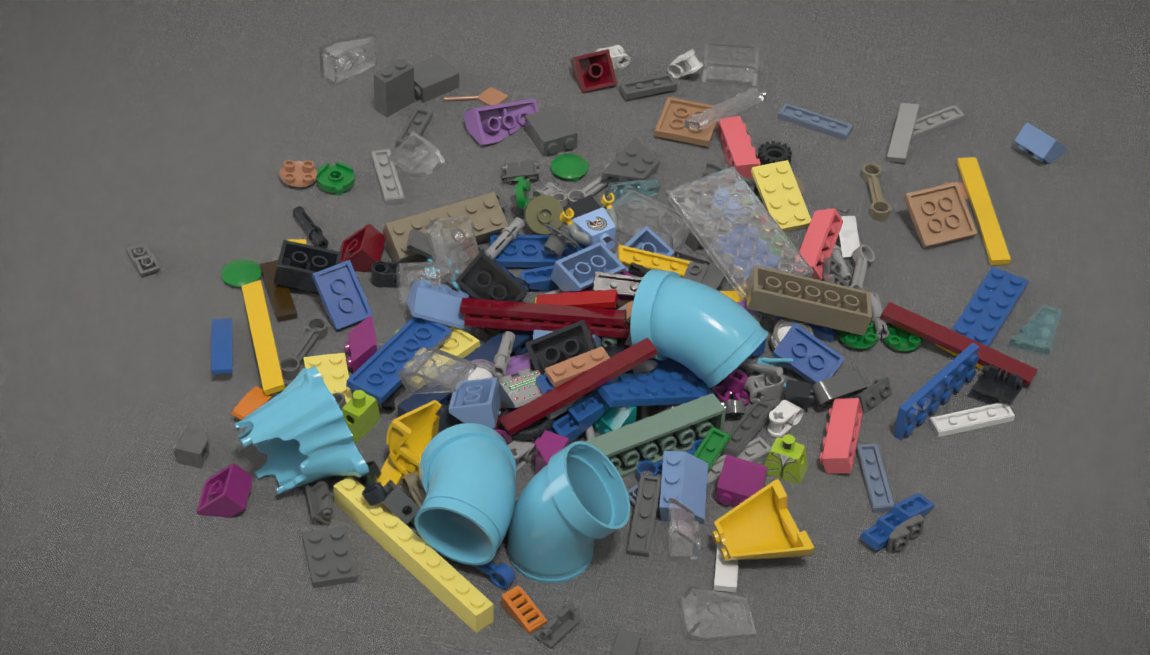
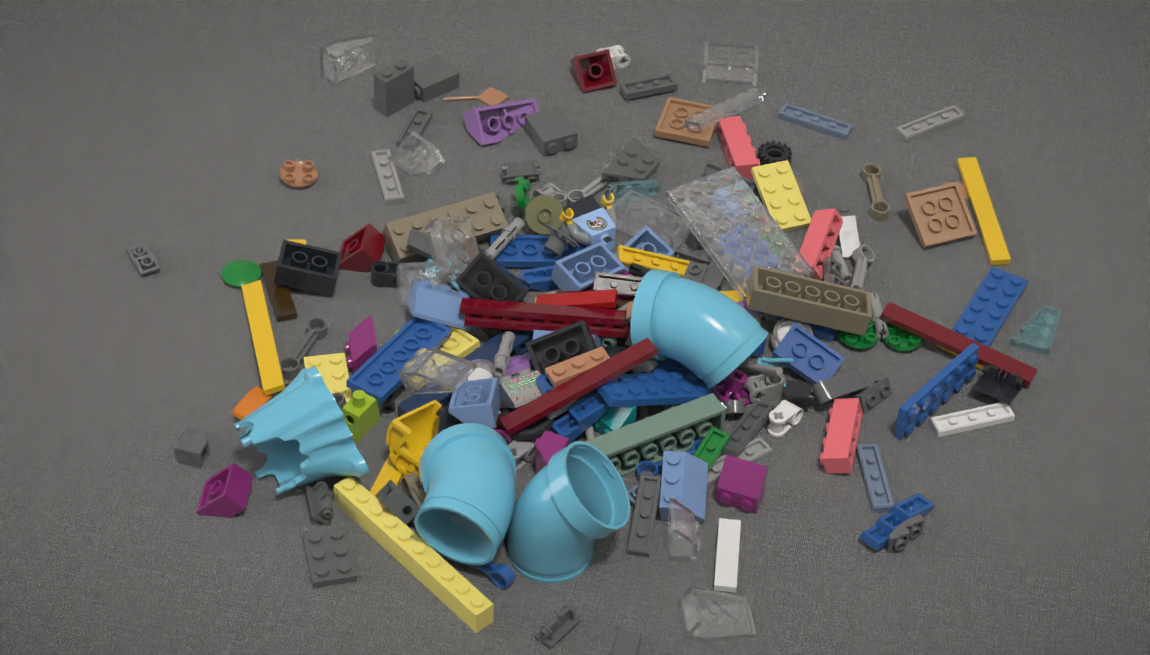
(222, 346): blue slope -> none
(314, 232): black pin -> none
(328, 180): green plate -> none
(342, 295): blue plate -> none
(374, 490): black piece -> none
(517, 597): orange slope -> none
(569, 167): green dish -> none
(684, 65): white piece -> none
(761, 528): yellow cone -> none
(787, 460): lime torso -> none
(903, 132): light grey tile -> none
(1039, 143): medium blue slope -> none

